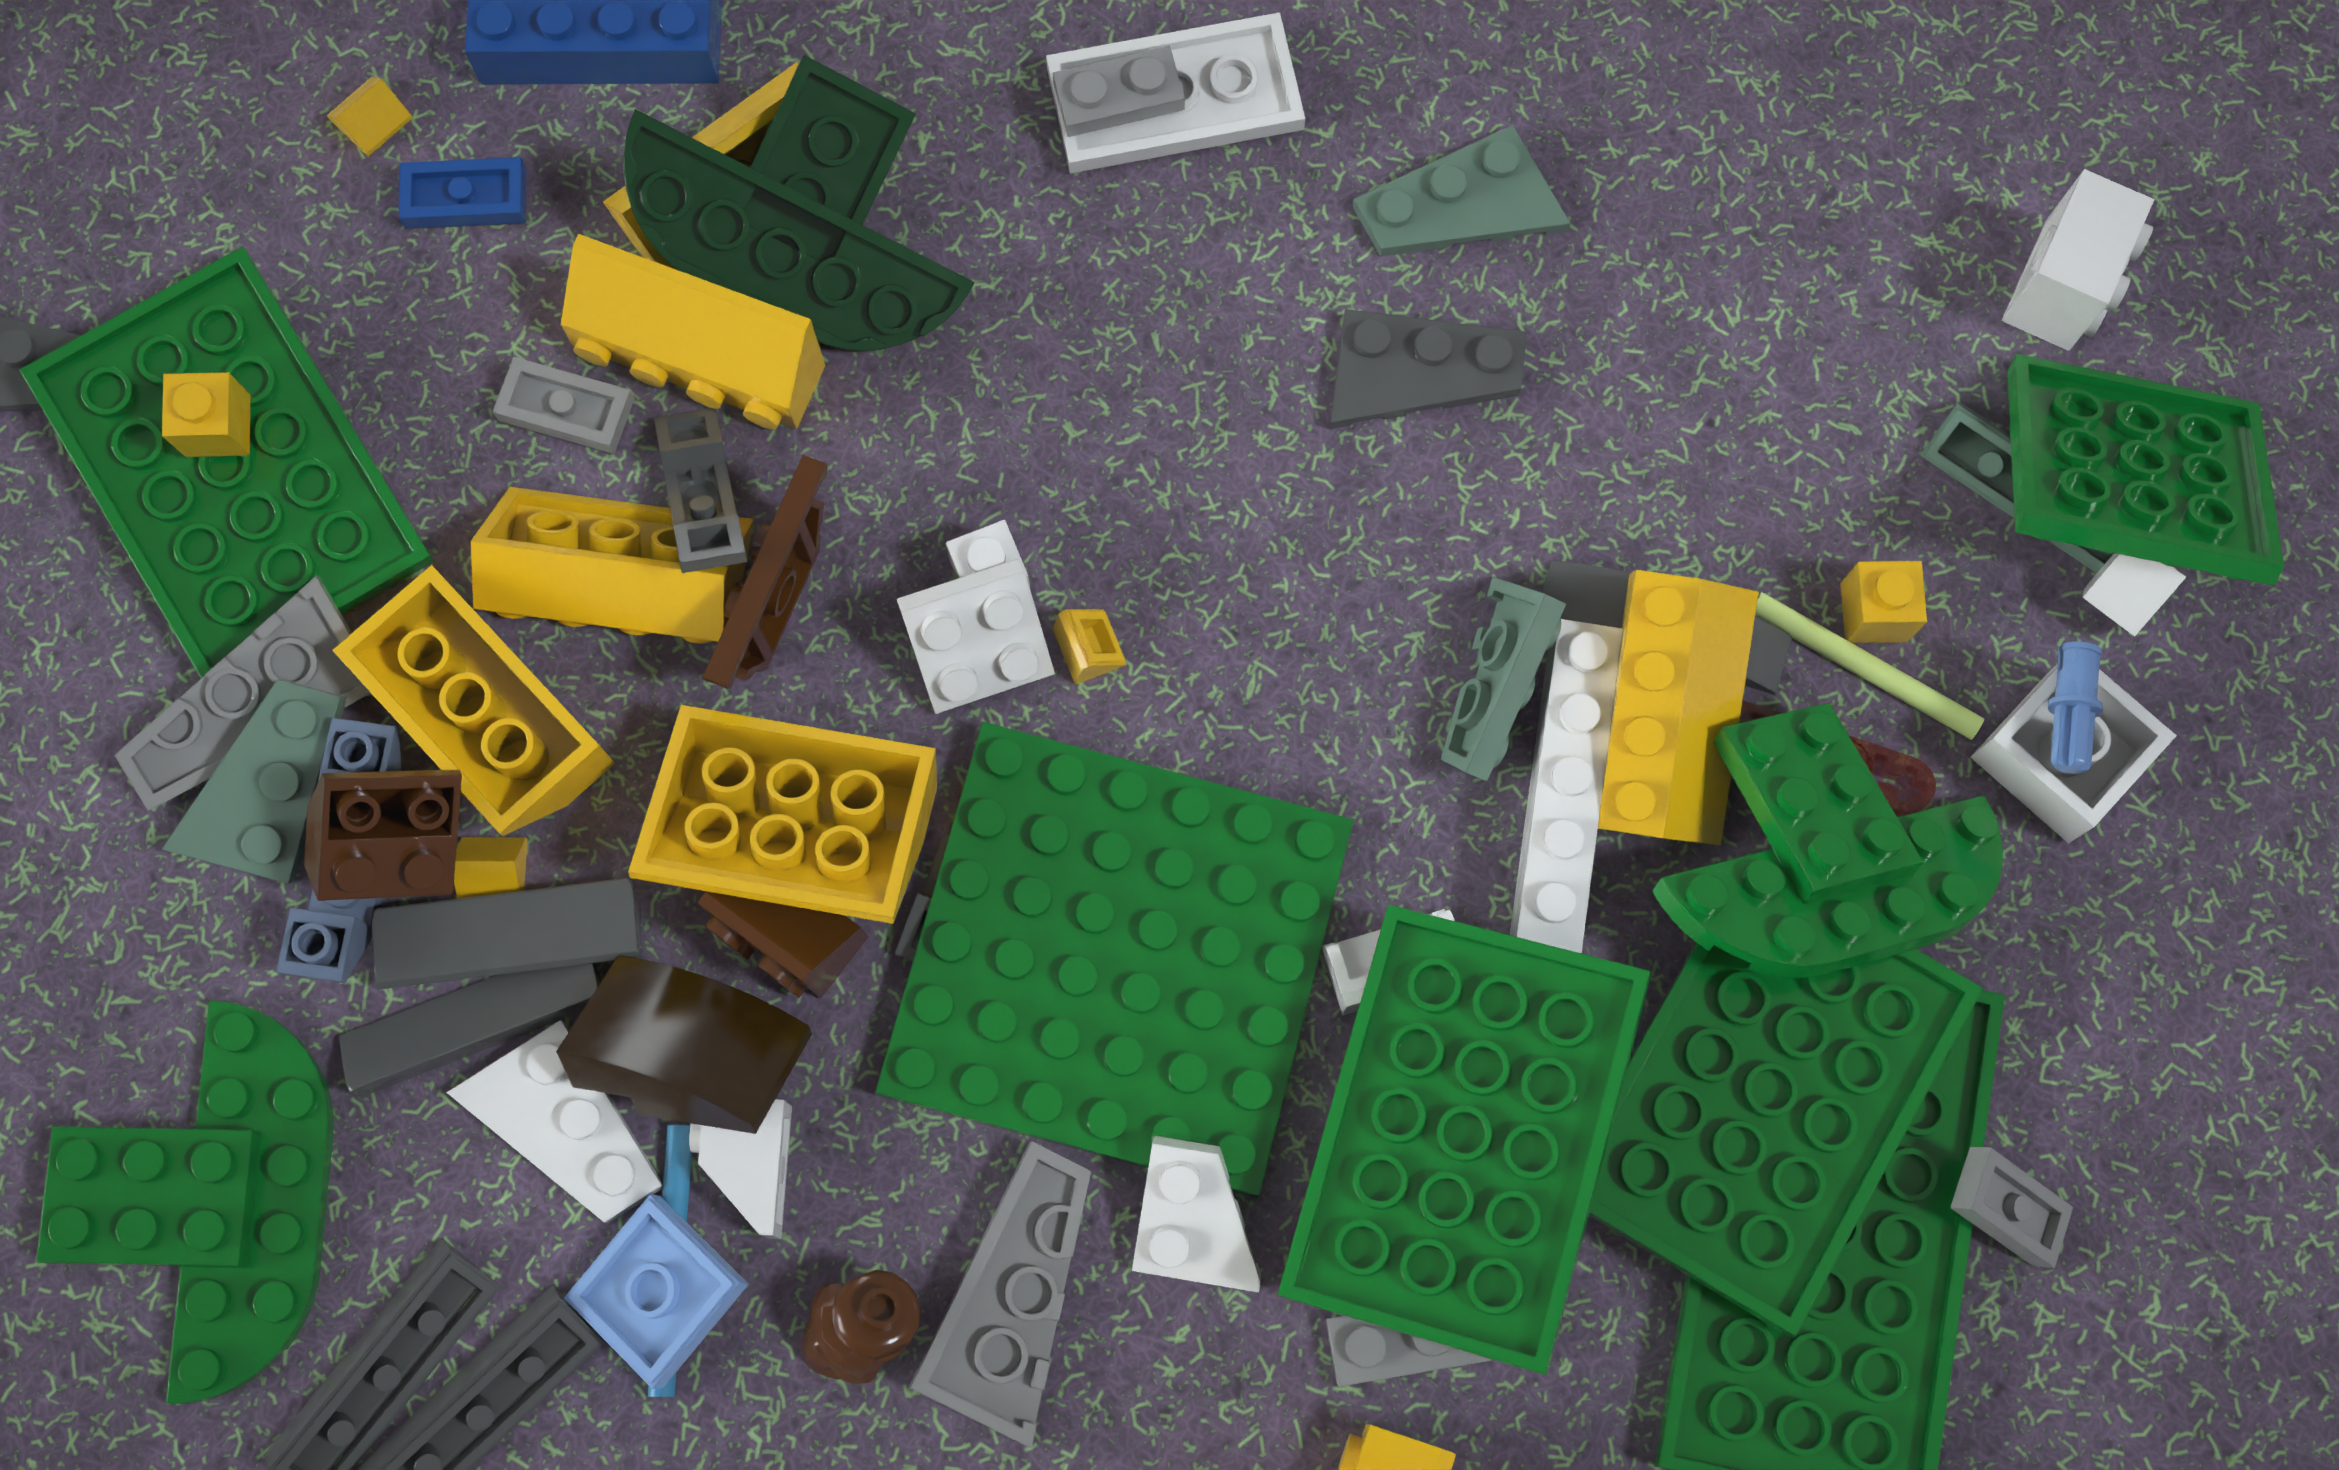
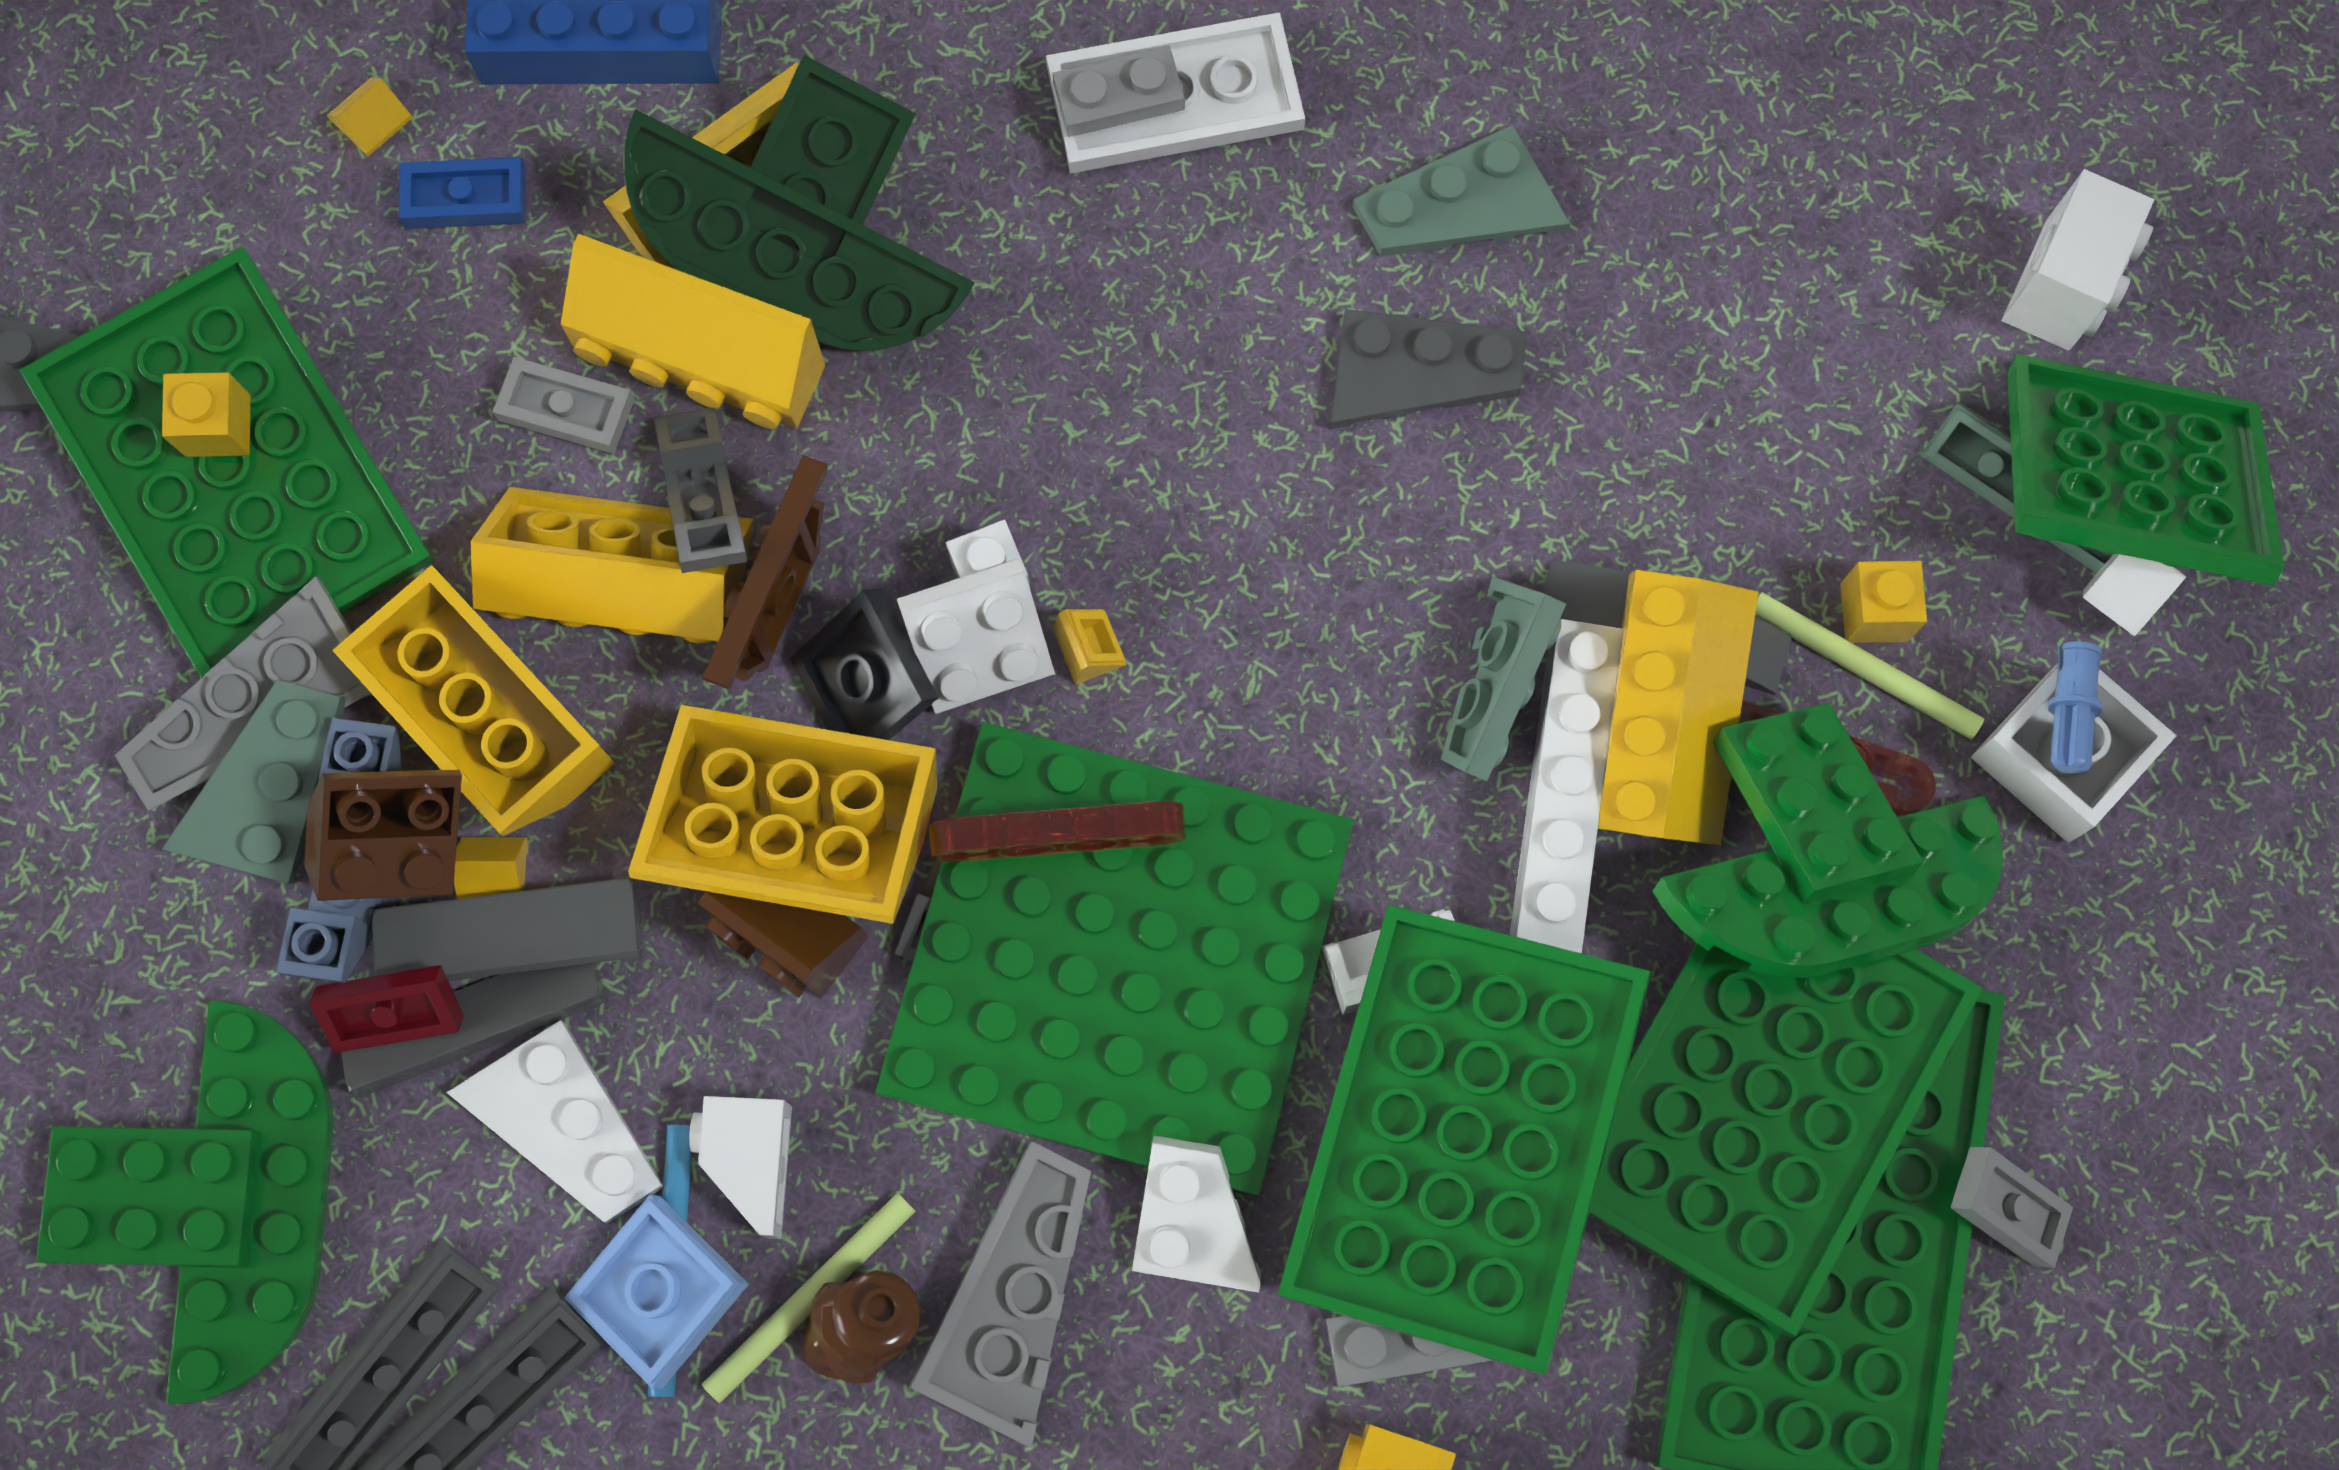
(387, 1009): none -> dark red plate
(683, 1046): dark brown slope -> none
(797, 1307): none -> yellowish green bar
(864, 671): none -> black plate
(1057, 831): none -> clear red beam

